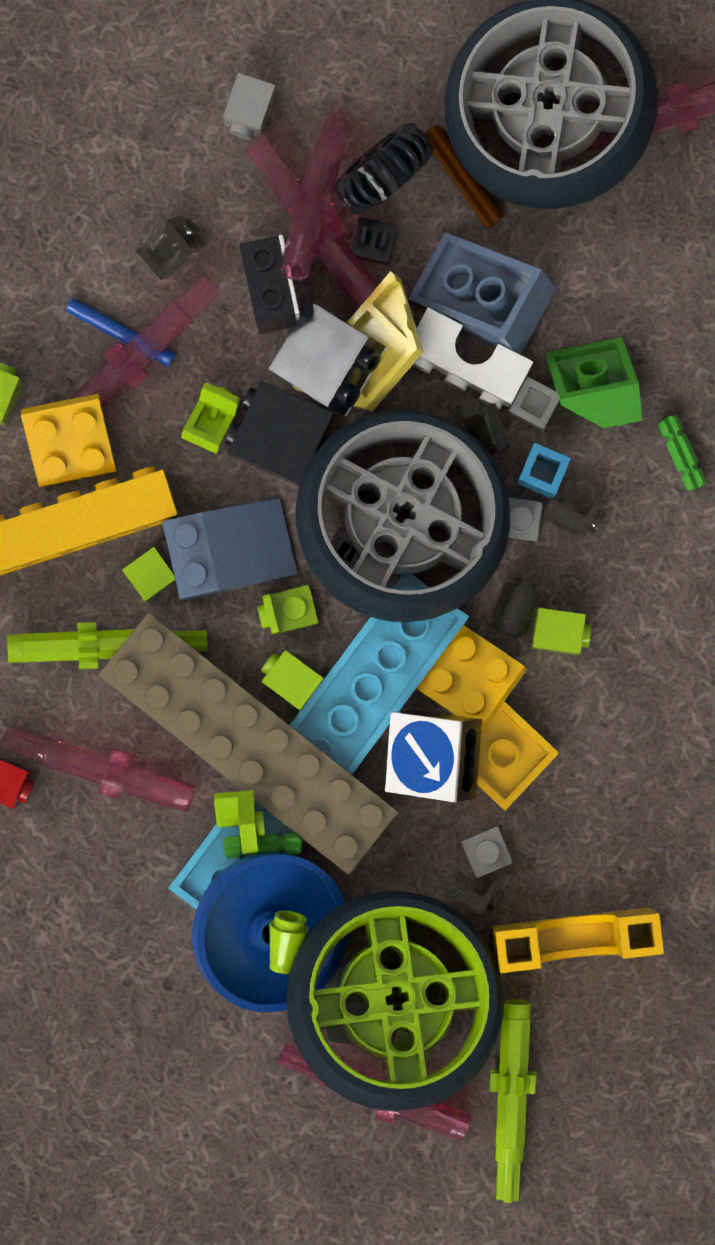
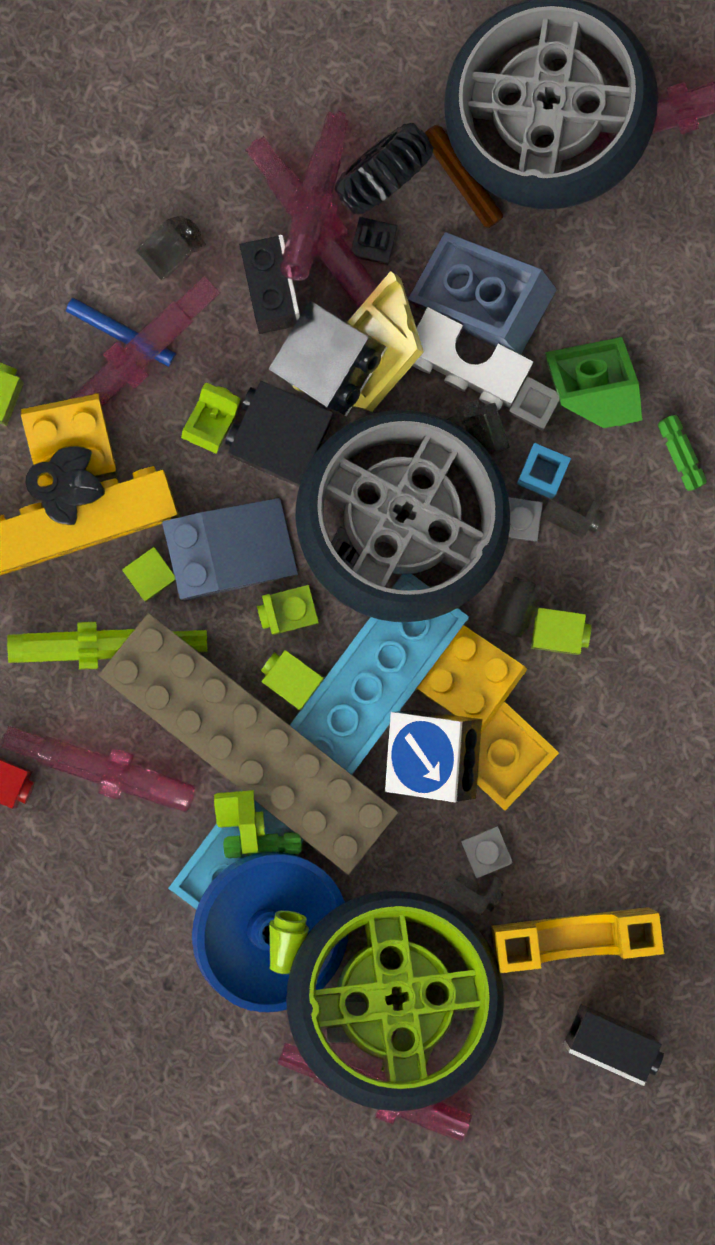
(70, 486): none -> black plate
(249, 106): light grey brick -> none
(512, 1084): lime piece -> none
(613, 1045): none -> black piece

